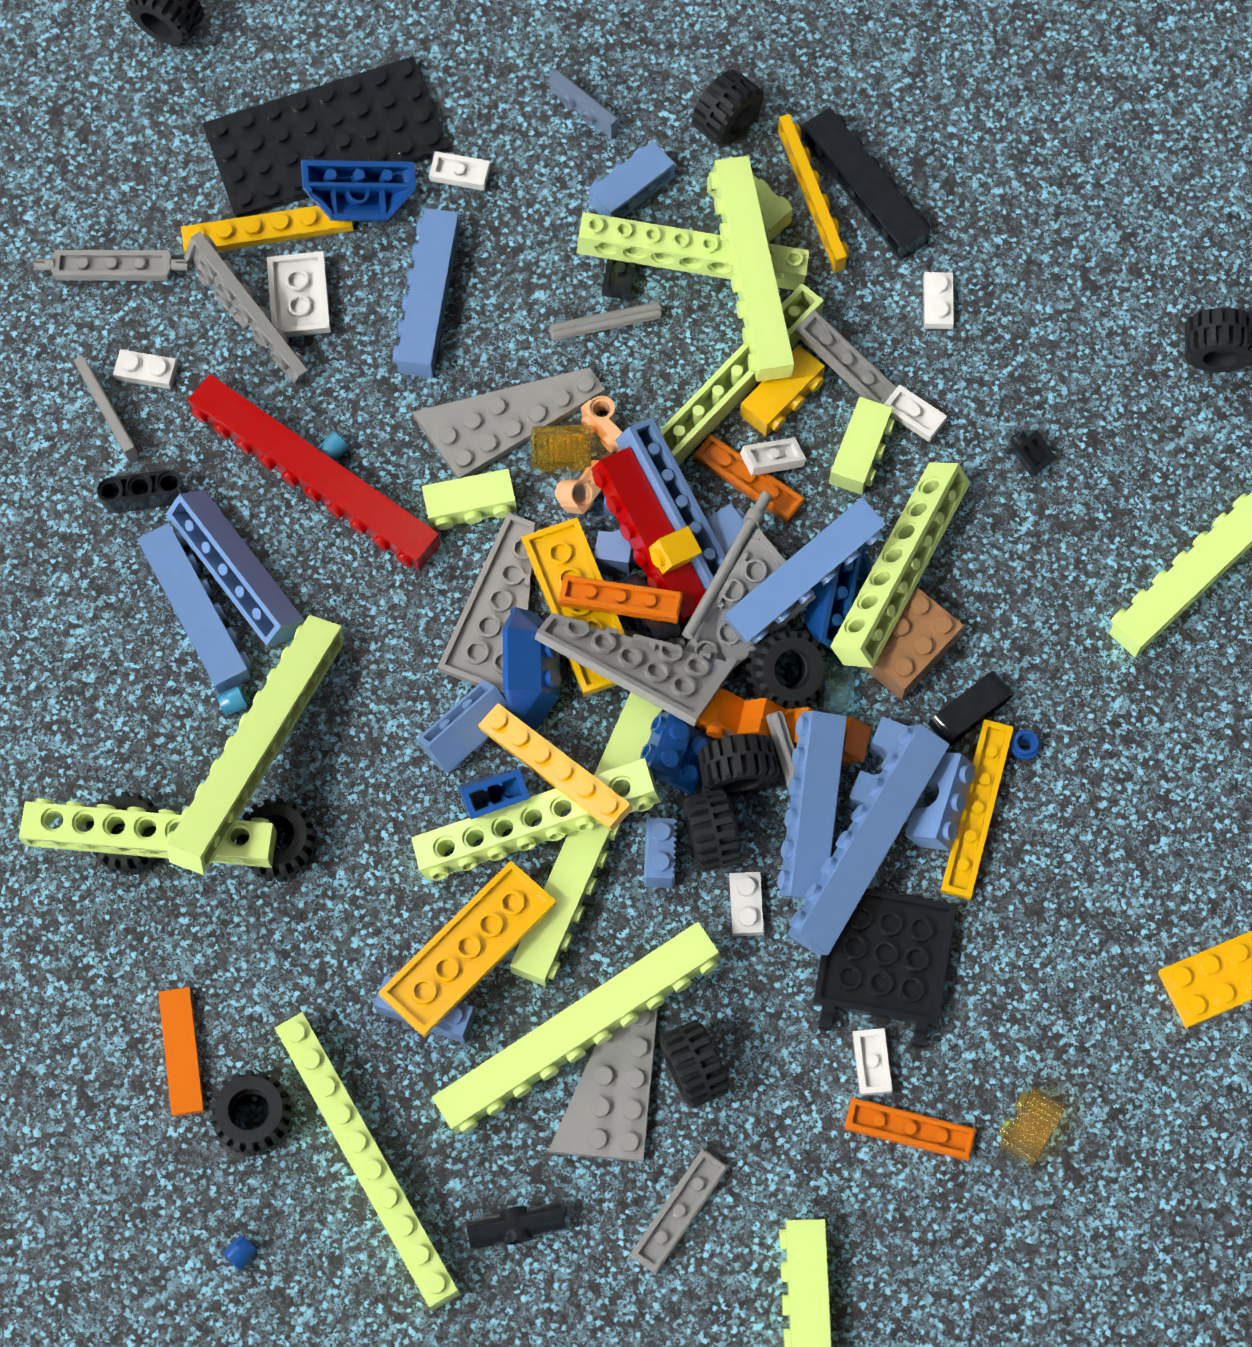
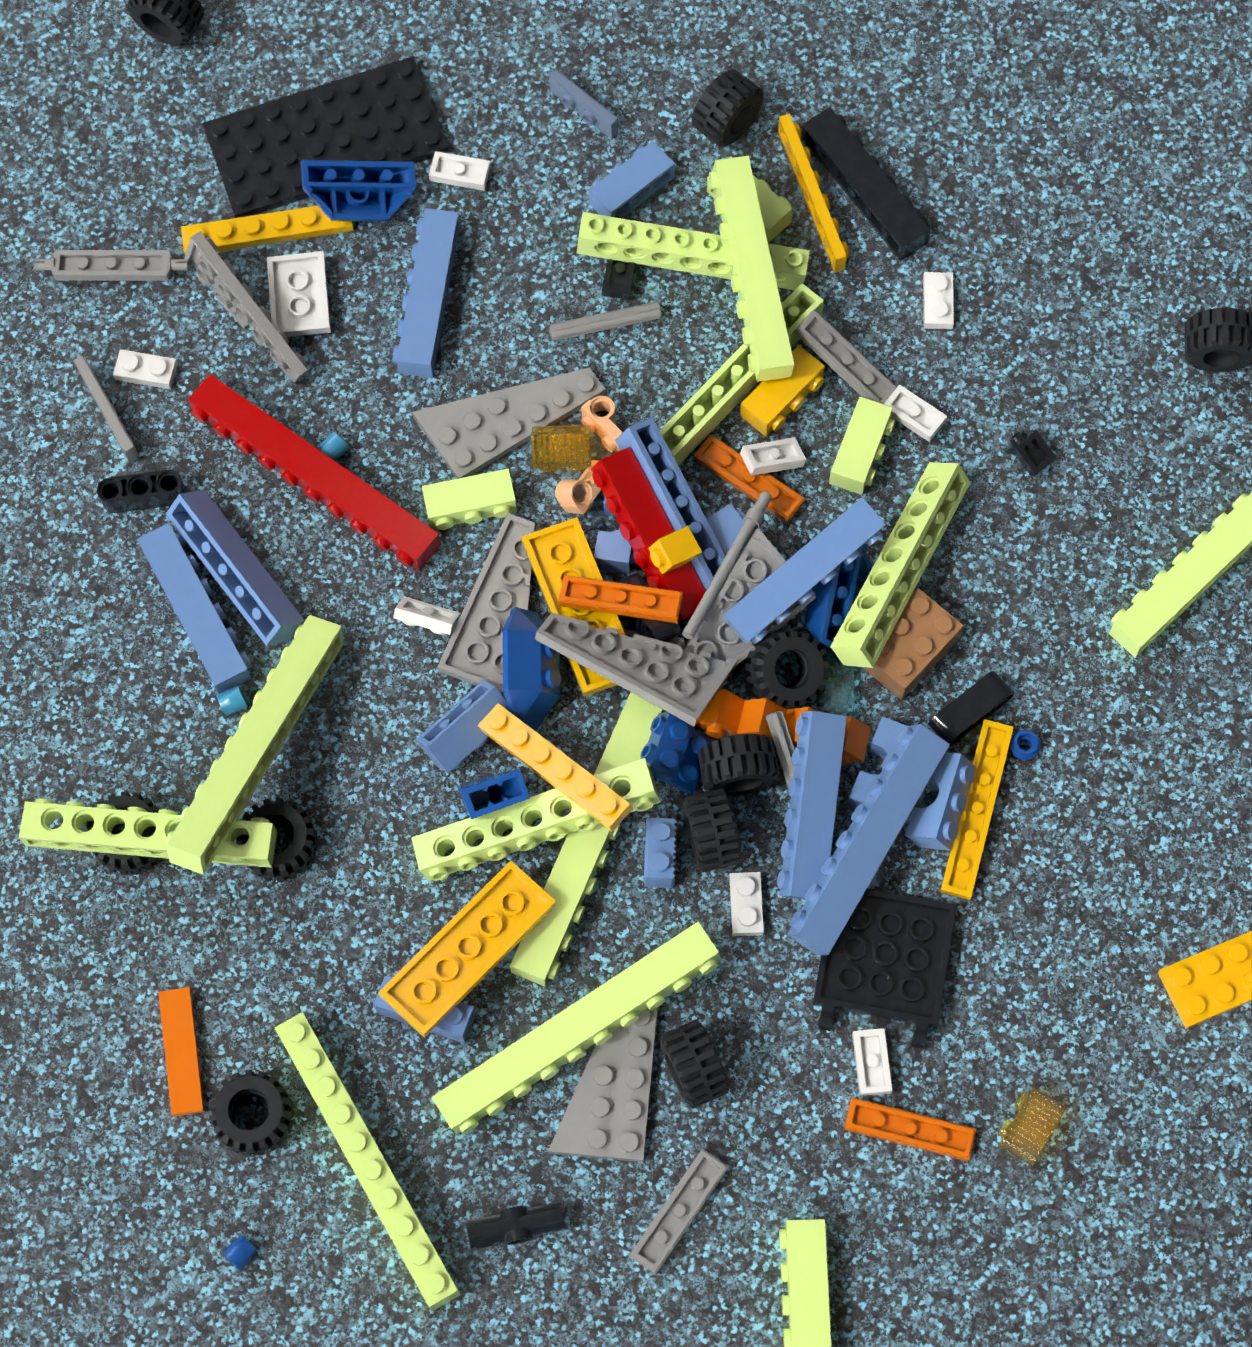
(426, 615): none -> white plate

